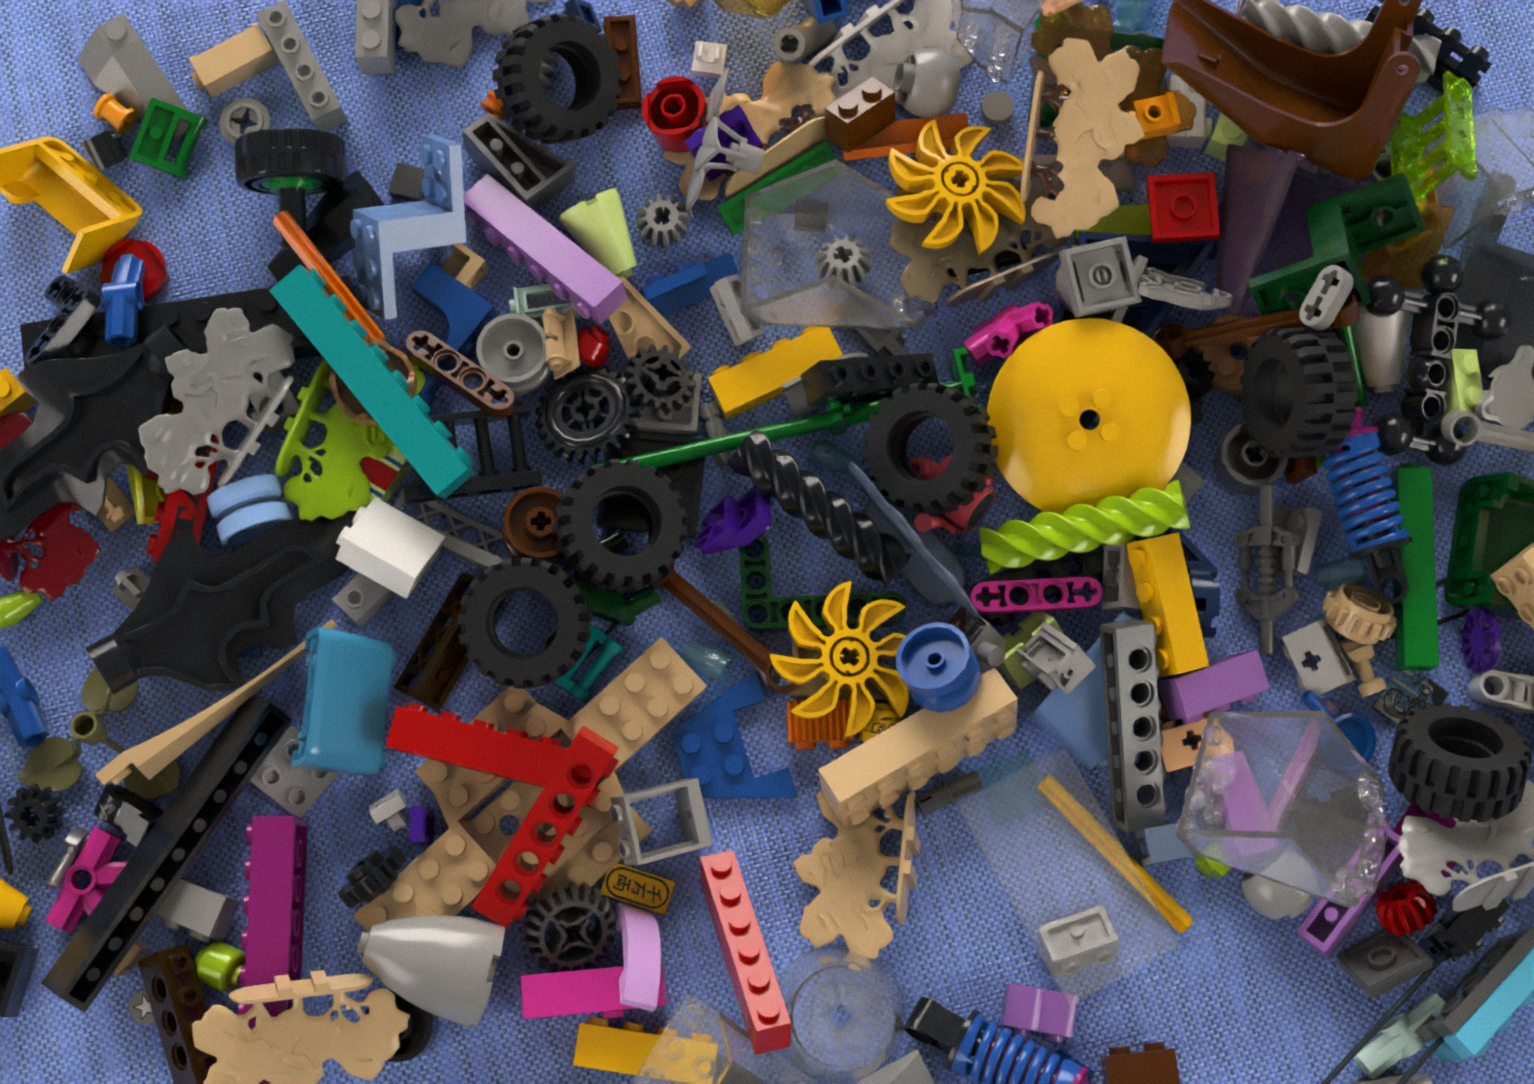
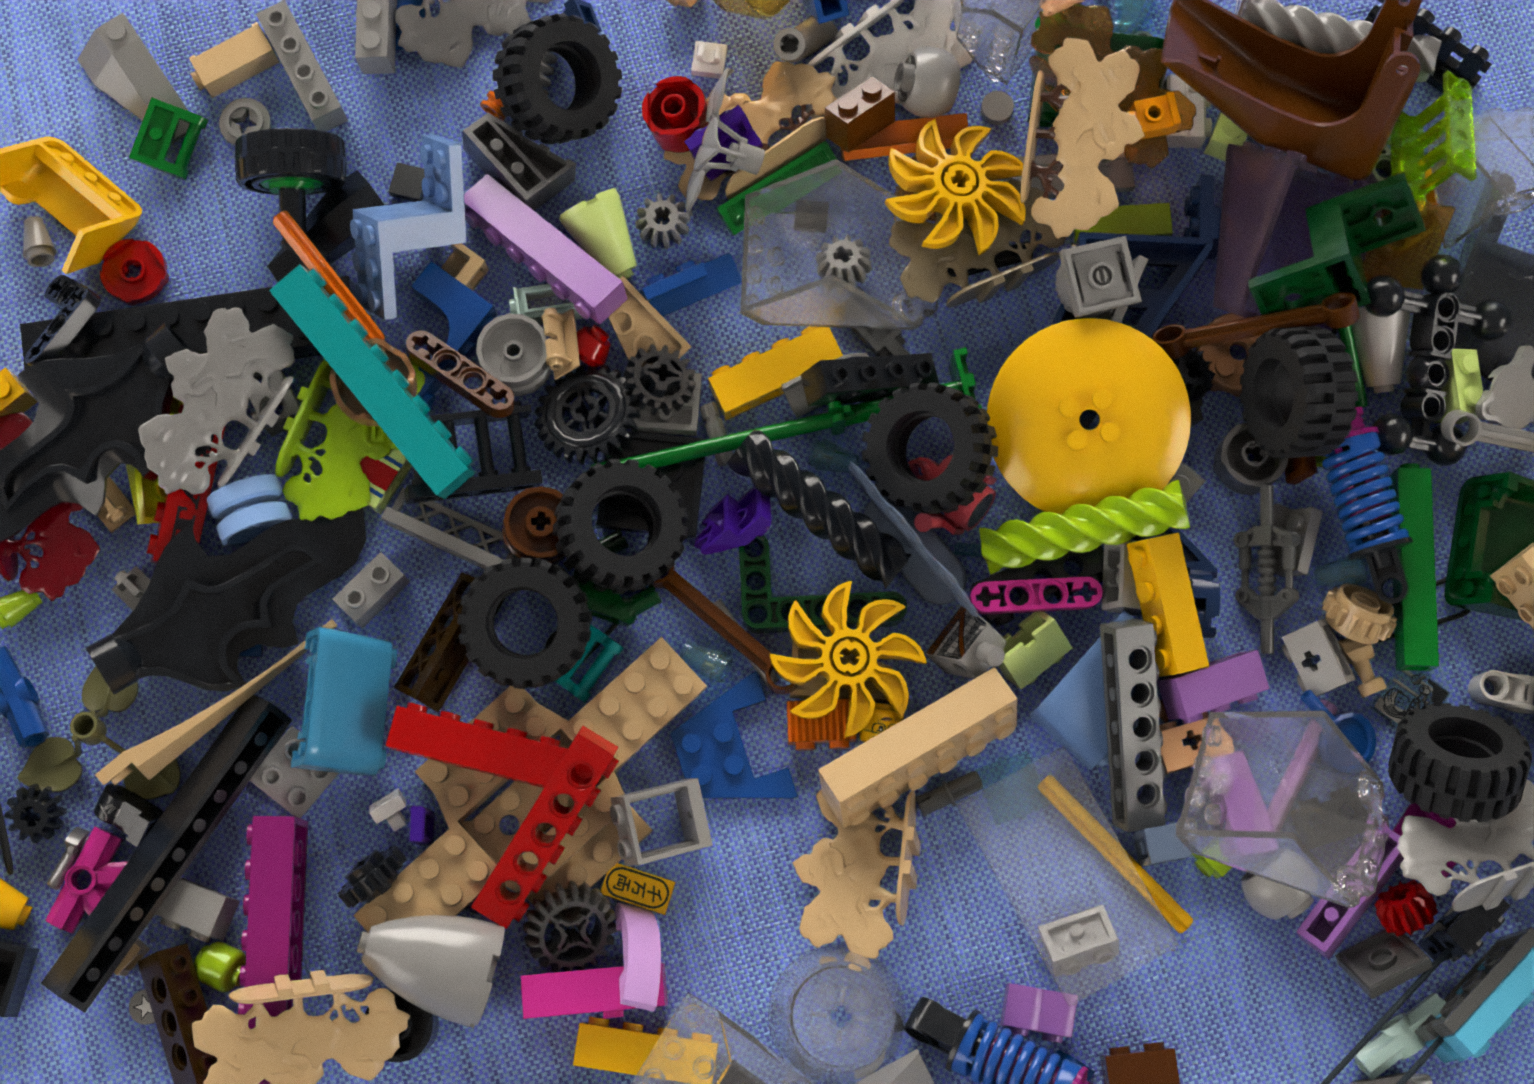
(37, 243): none -> light grey cone
(105, 150): black piece -> none
(115, 113): light orange bush -> none
(123, 300): blue piece -> none
(389, 547): white brick -> none
(623, 38): reddish brown tile -> none
(727, 298): light grey bracket -> none
(745, 953): brick -> none
(938, 667): blue wheel -> none
(1006, 331): dark pink piece -> none
(1055, 659): light grey hinge -> none
(1181, 291): light grey tile -> none
(1183, 207): red plate -> none
(1326, 297): light grey beam -> none
(1480, 640): dark purple wheel -> none

